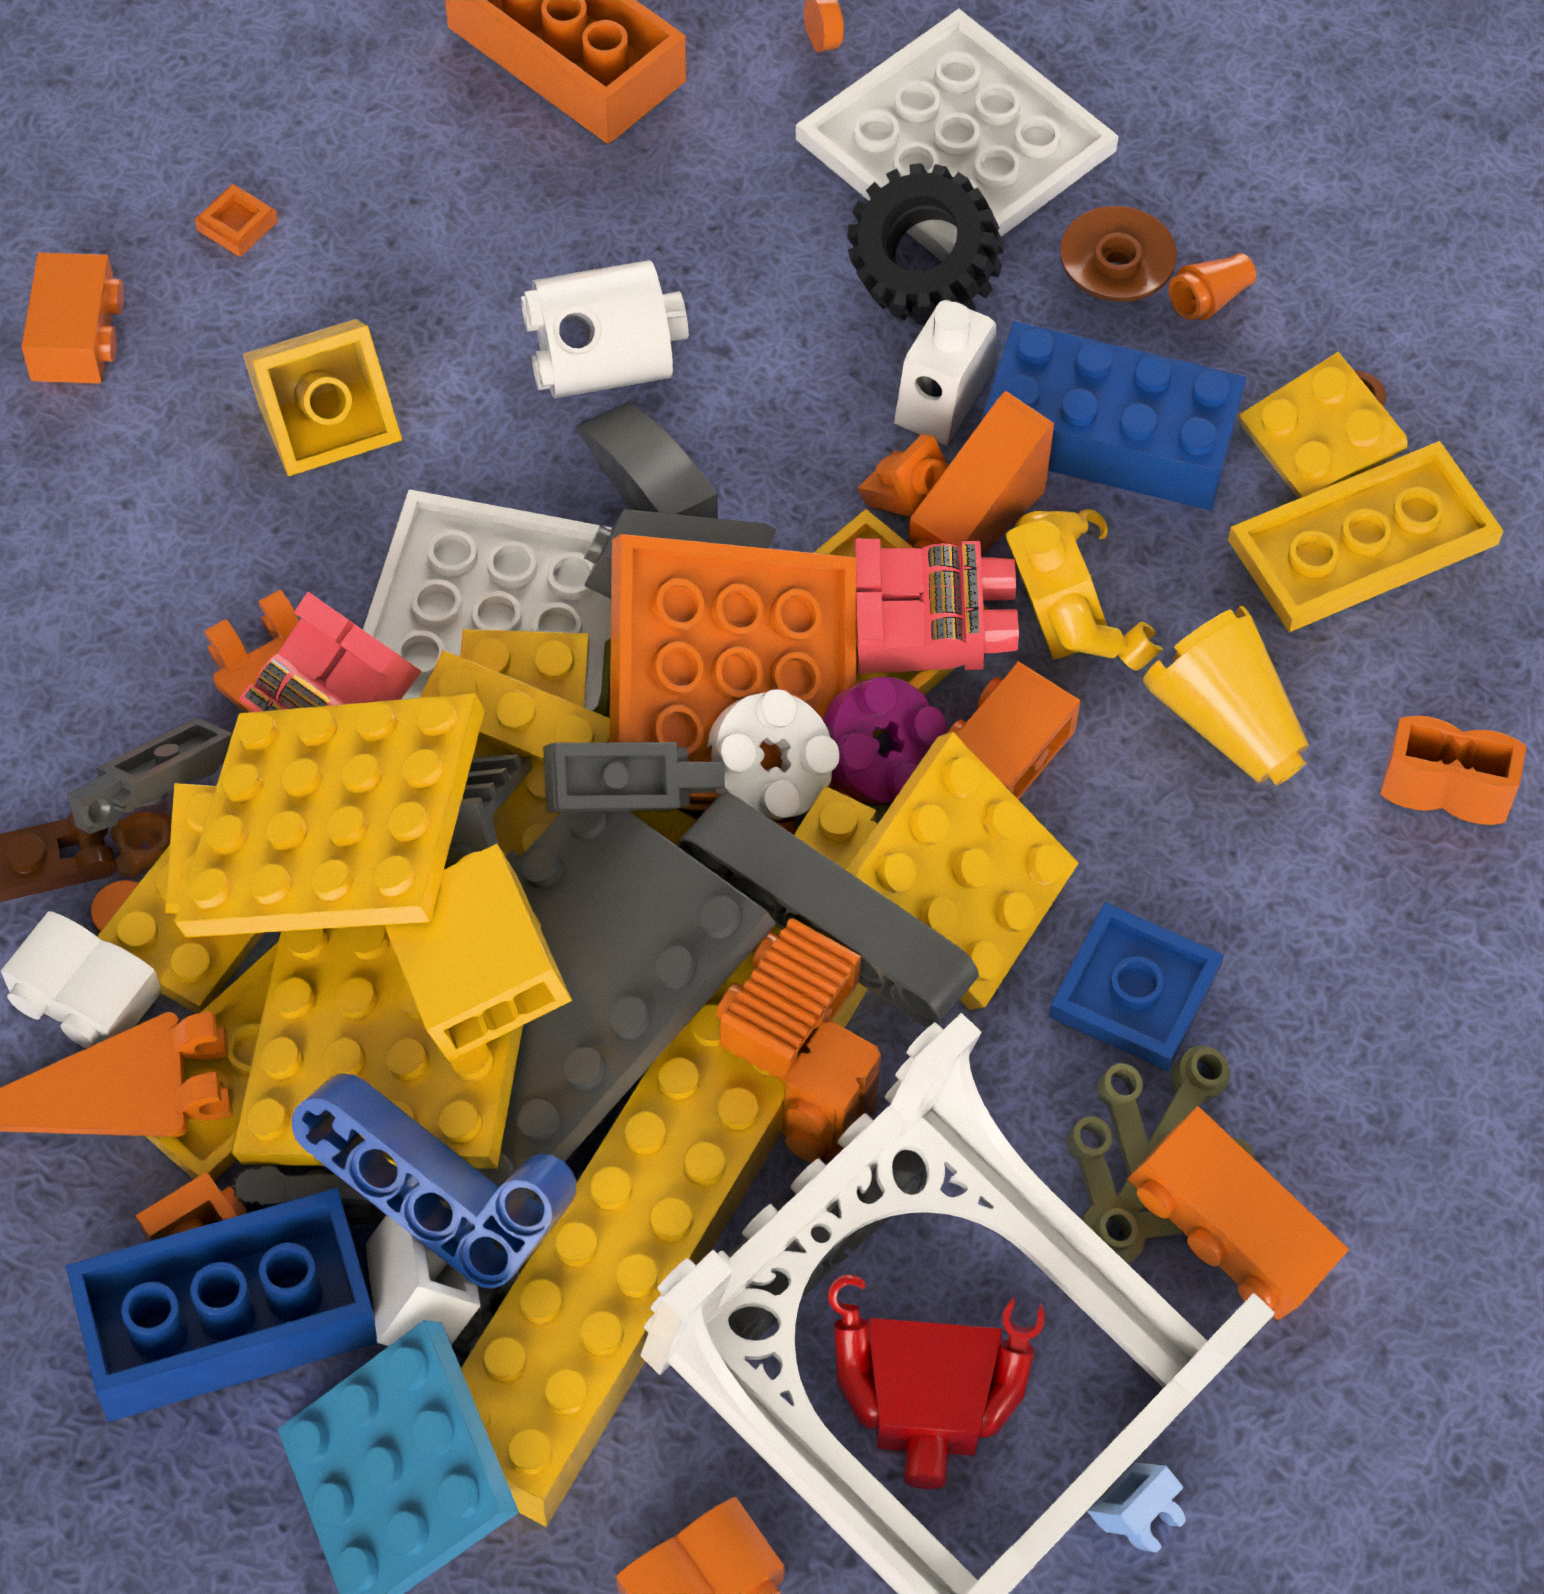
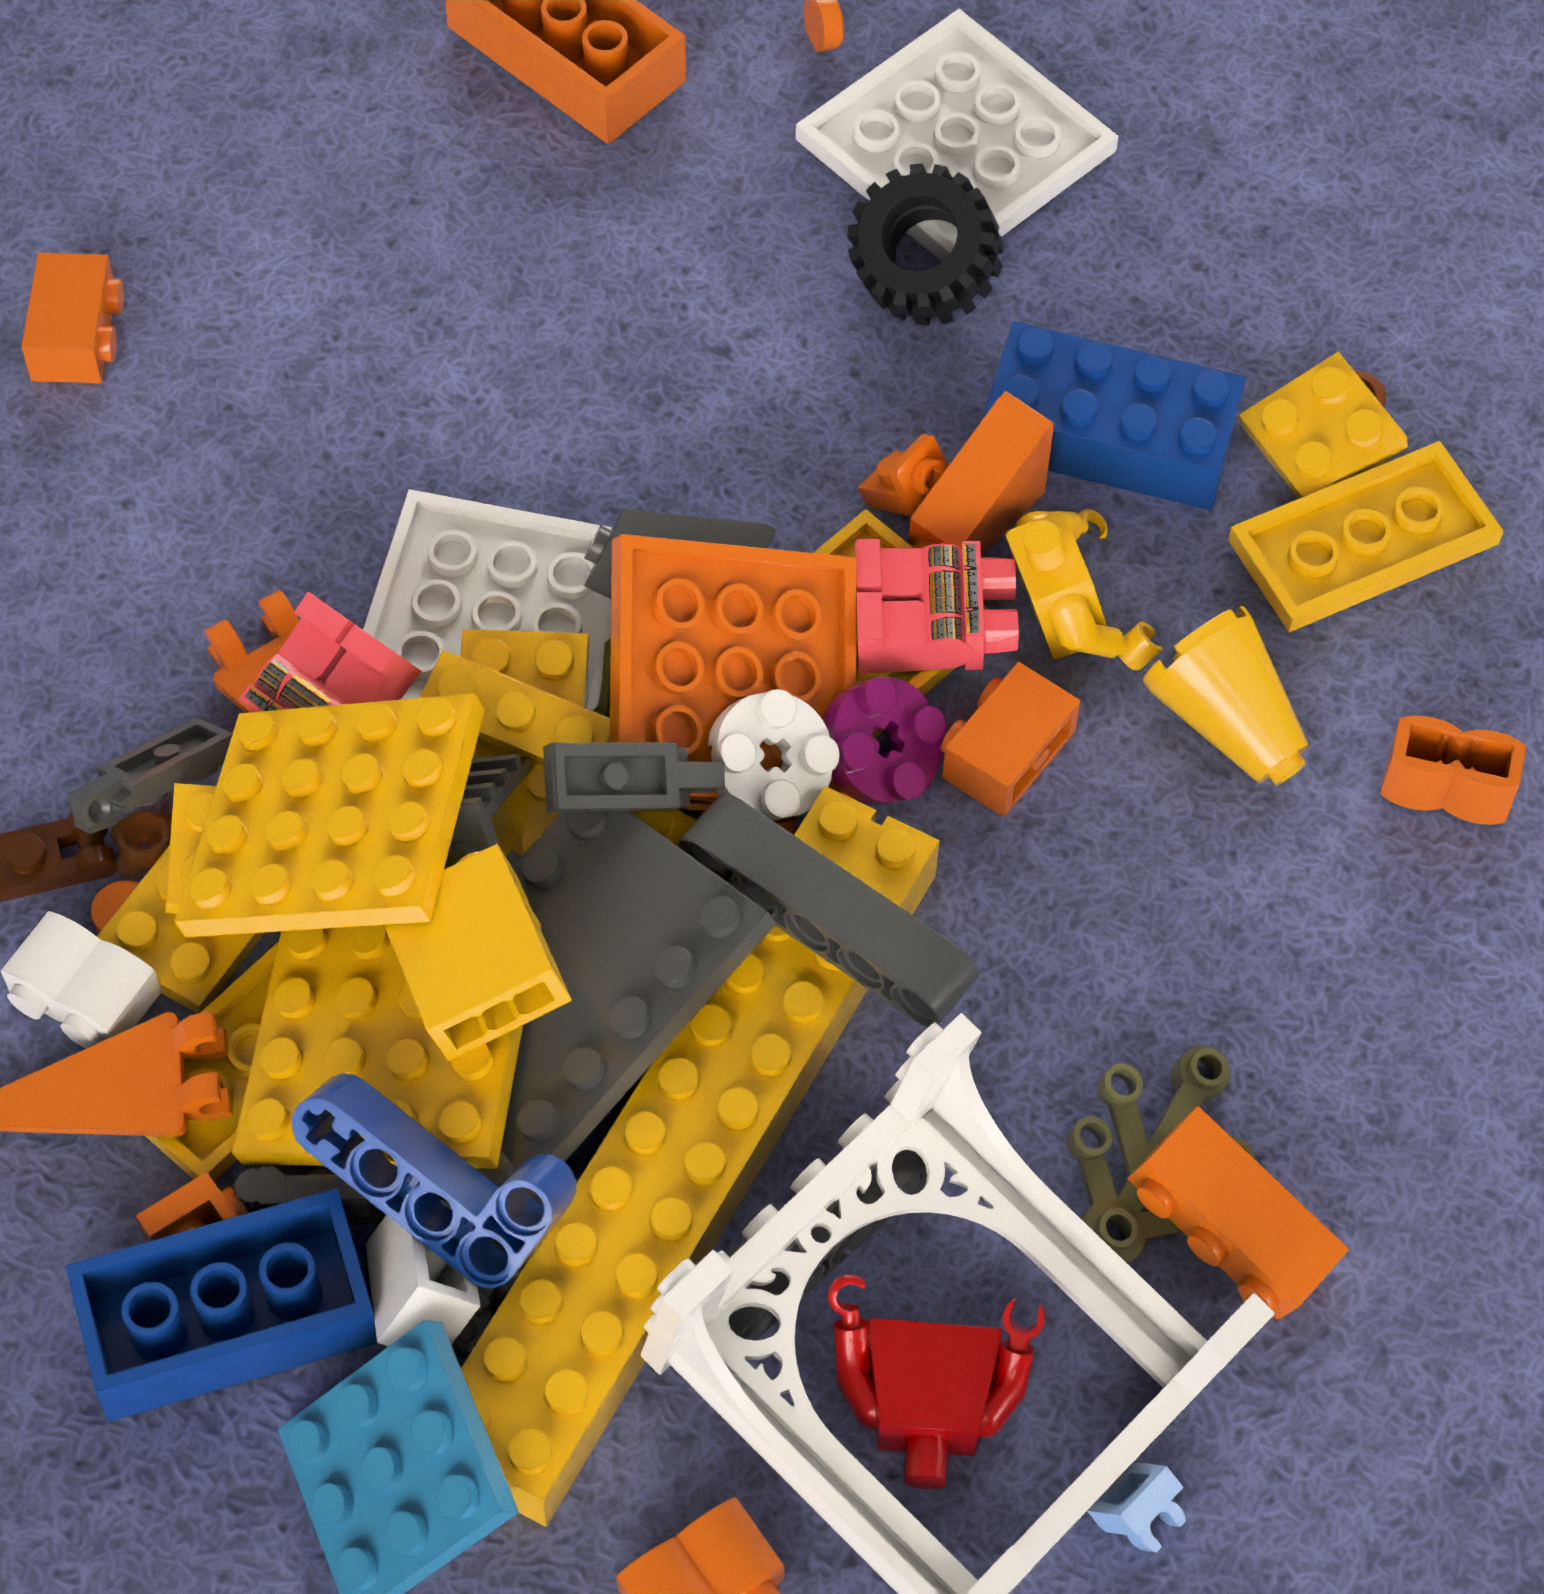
(236, 220): orange tile -> none
(323, 396): yellow slope -> none
(624, 325): white cylinder -> none
(647, 464): dark grey slope -> none
(790, 993): orange brick -> none
(829, 1091): orange brick -> none
(960, 355): white torso -> none
(966, 861): yellow plate -> none
(1123, 237): dark orange dish -> none
(1136, 986): blue plate -> none
(1207, 286): orange cone -> none

